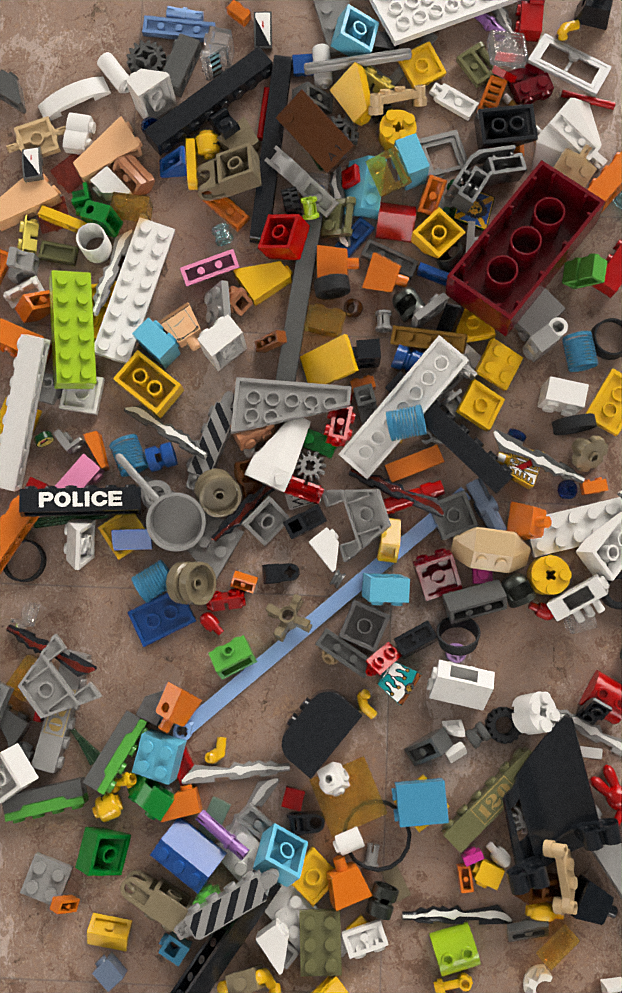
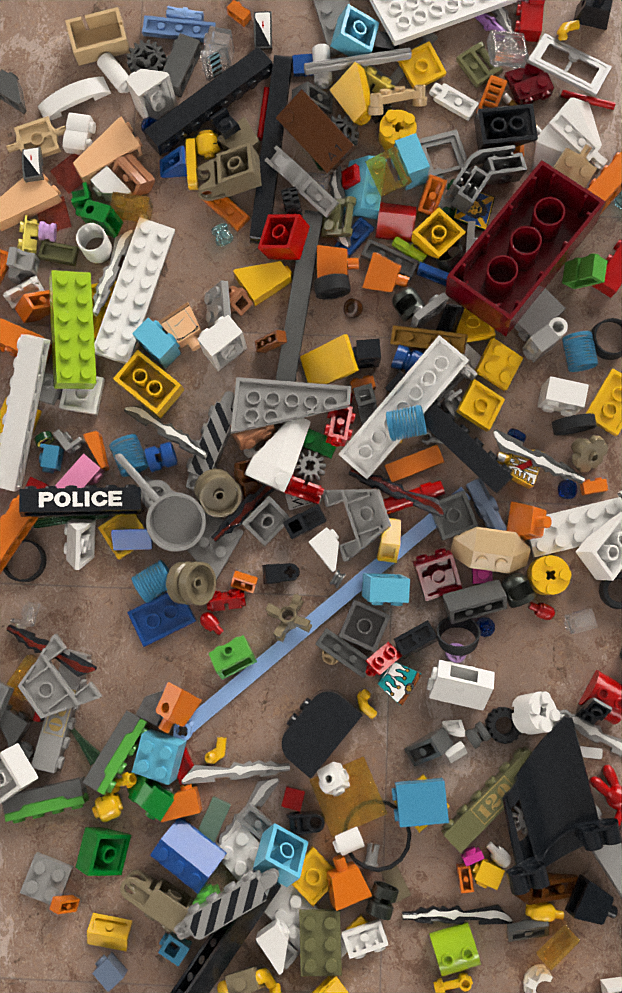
(47, 231): none -> lavender wheel
(51, 458): none -> dark azure brick
(60, 219): yellow beam -> none
(104, 36): none -> tan piece
(209, 268): bright pink brick -> none
(225, 837): medium lavender pin -> none
(310, 208): lime bush -> none
(325, 320): clear yellow brick -> none
(383, 327): light grey bush -> none
(409, 250): none -> lime axle
(486, 626): none -> clear blue tile
(504, 74): red tile -> none
(567, 879): tan plate -> none
(580, 597): white piece -> none

